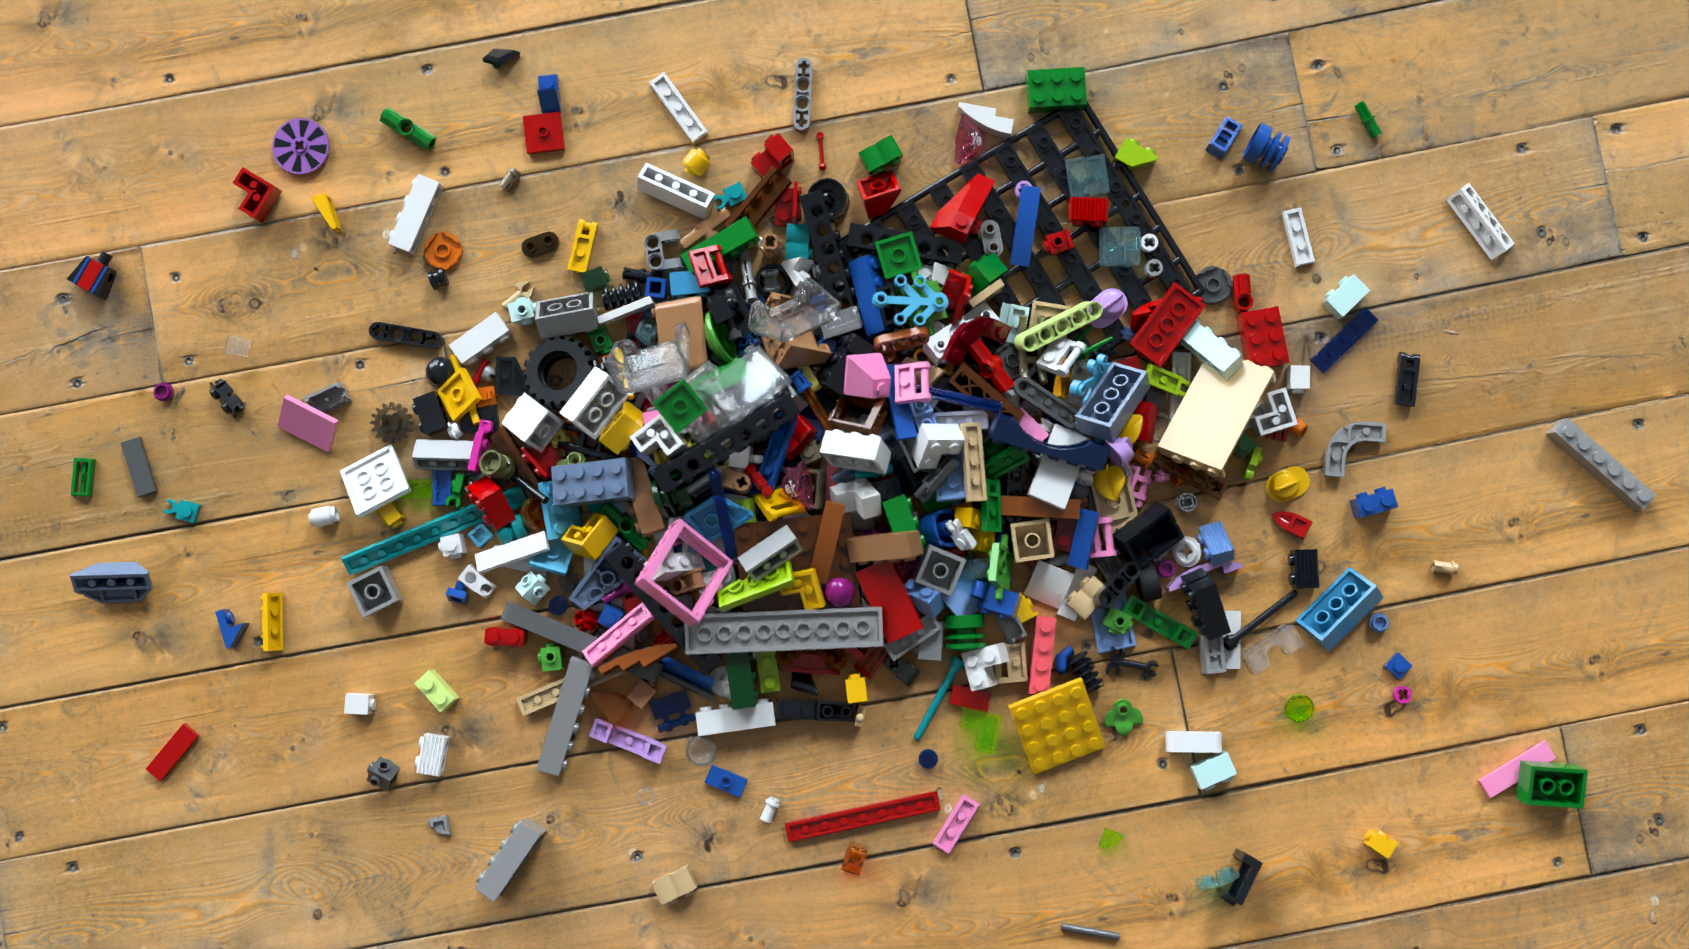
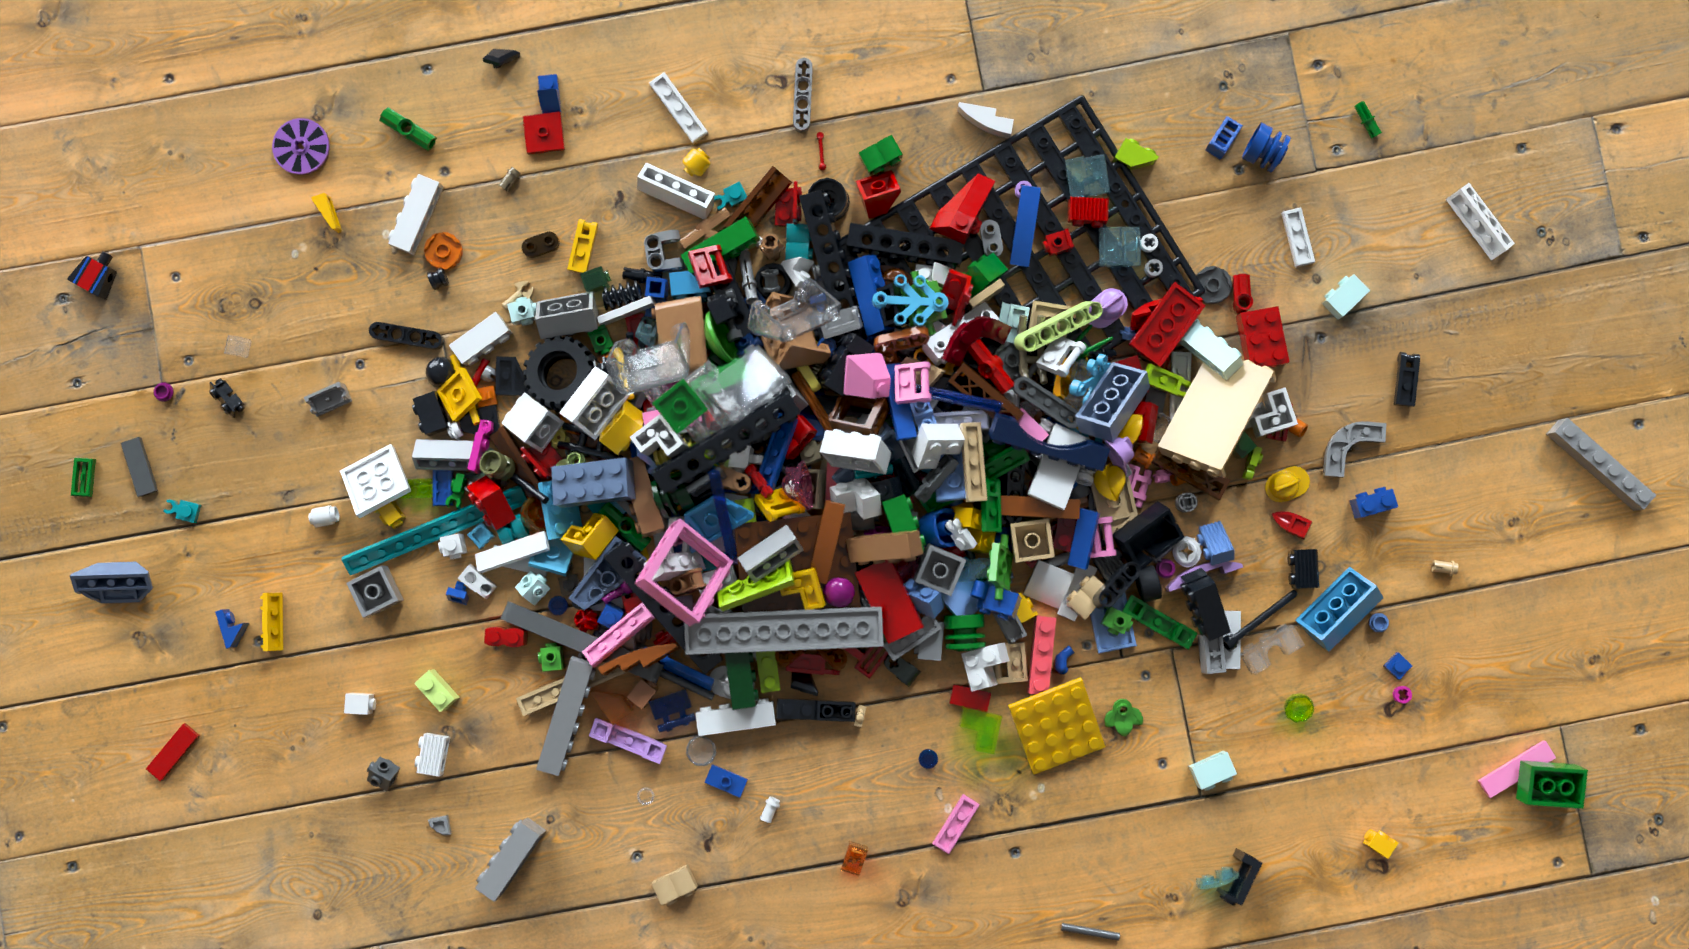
(260, 194): red brick -> none
(307, 423): bright pink tile -> none
(385, 428): clear smoke gear -> none
(776, 154): red brick -> none
(800, 381): blue bush -> none
(856, 688): yellow brick -> none
(862, 816): red tile -> none
(898, 255): green plate -> none
(956, 665): teal piece -> none
(968, 140): clear pink hat -> none
(1055, 89): green brick -> none
(1085, 671): black piece -> none
(1110, 838): clear neon green tile -> none
(1117, 660): black bar -> none
(1194, 741): white beam -> none
(1297, 378): white brick -> none
(1344, 340): clear blue tile -> none

